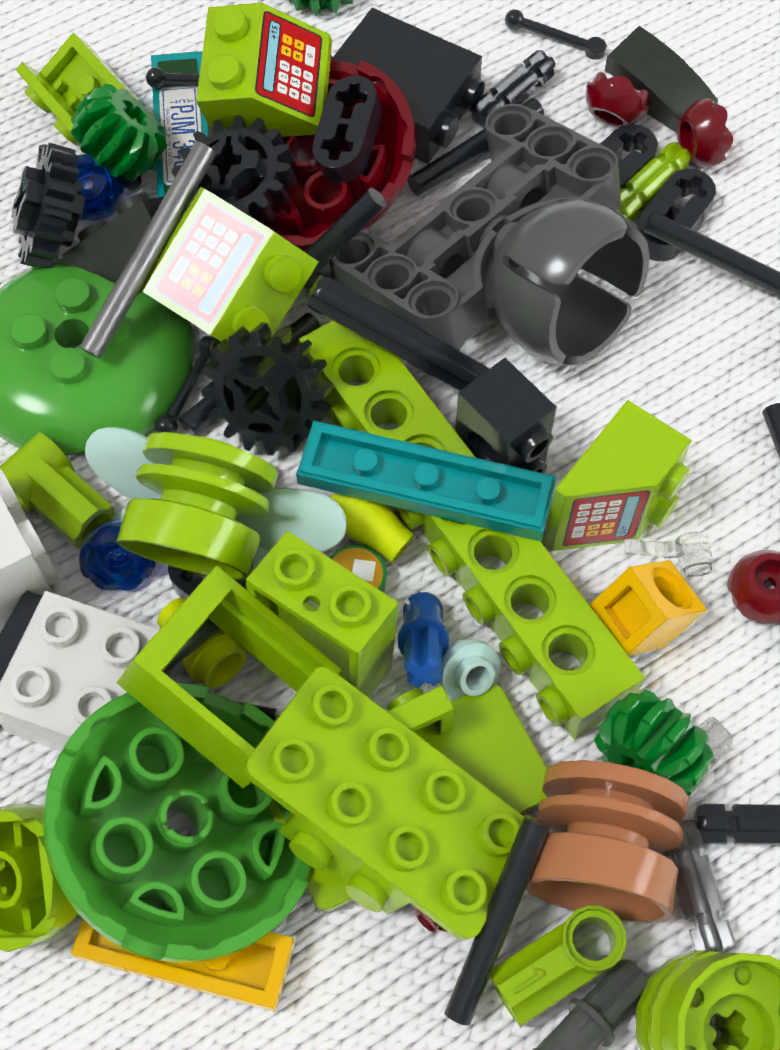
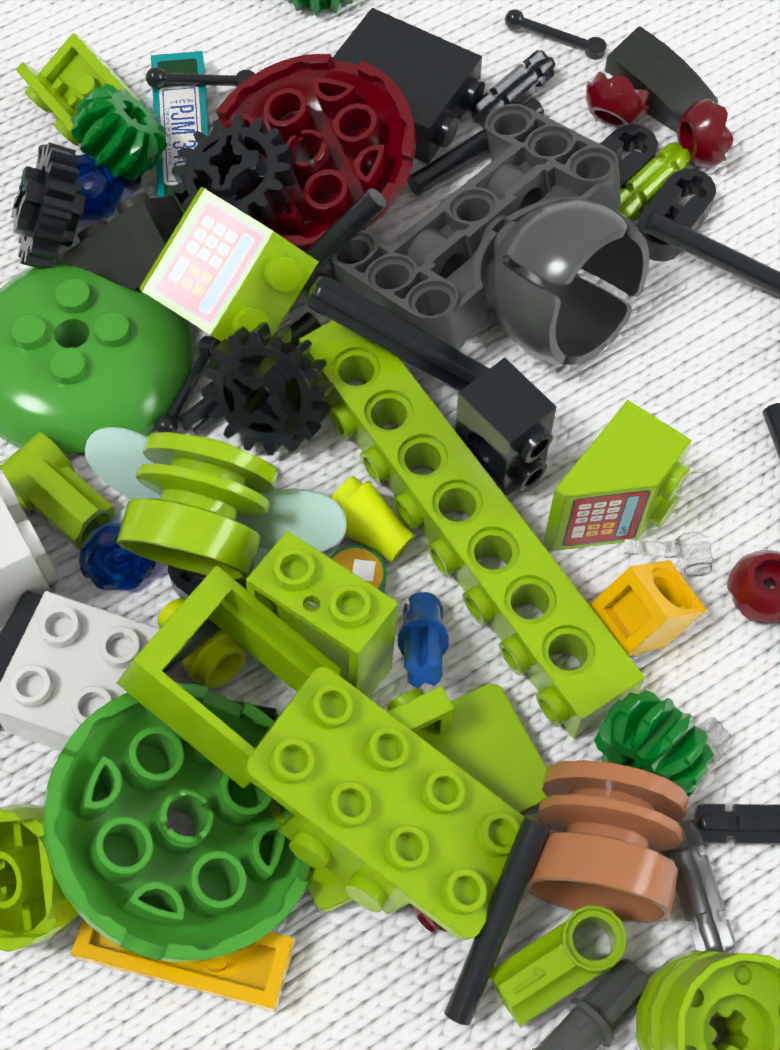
(148, 250): flat silver bar -> none
(263, 68): lime slope -> none
(358, 130): black beam -> none
(426, 480): teal tile -> none
(461, 659): light aqua plate -> none

